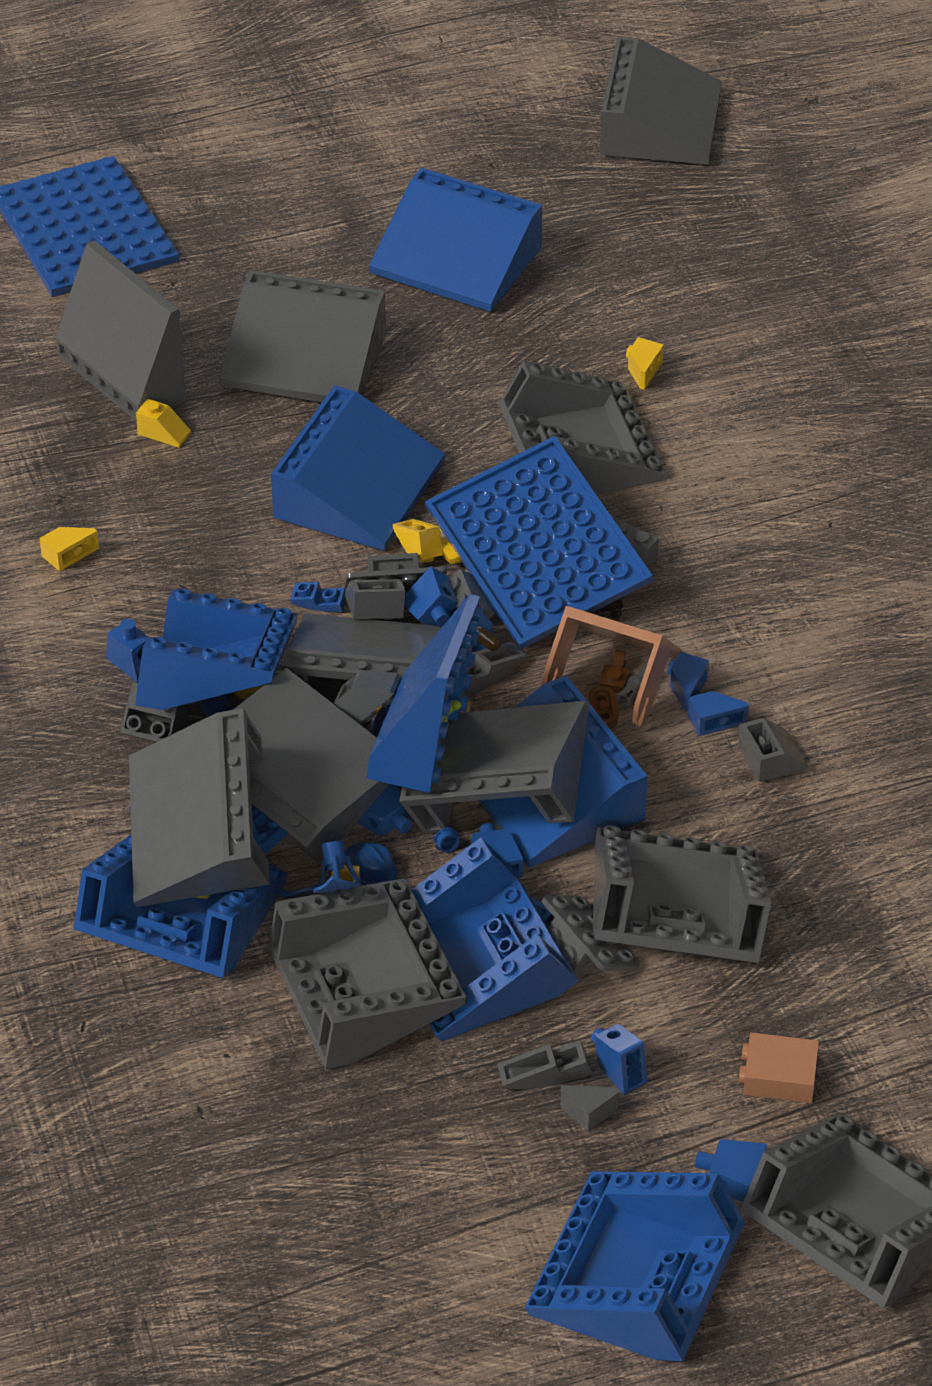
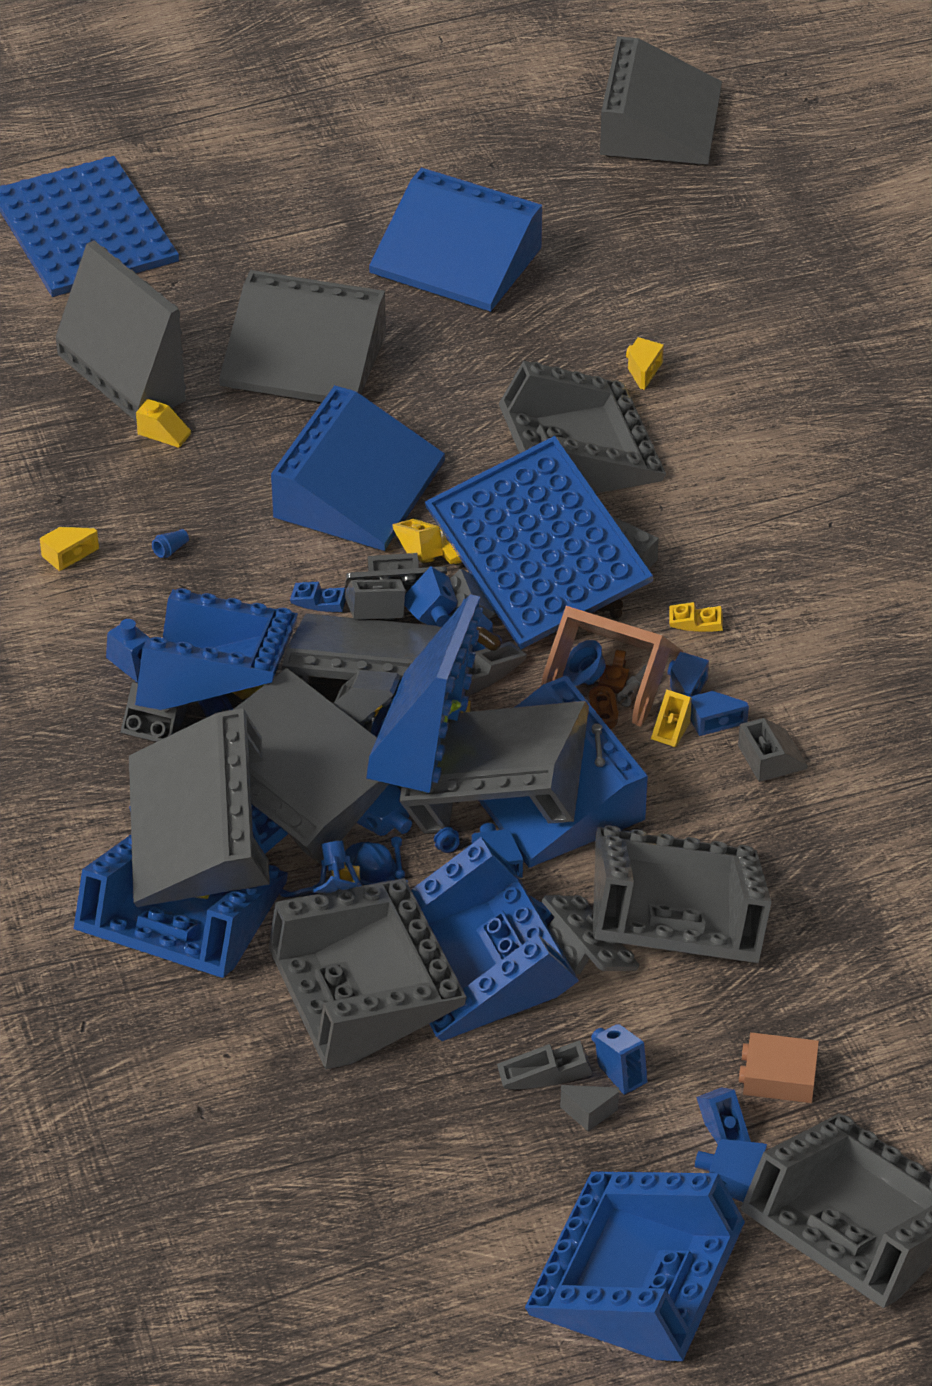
(166, 544): none -> blue cone
(396, 842): none -> blue hinge
(585, 663): none -> blue piece
(597, 730): none -> dark grey hinge
(672, 718): none -> yellow slope
(691, 619): none -> yellow slope
(723, 1115): none -> blue slope

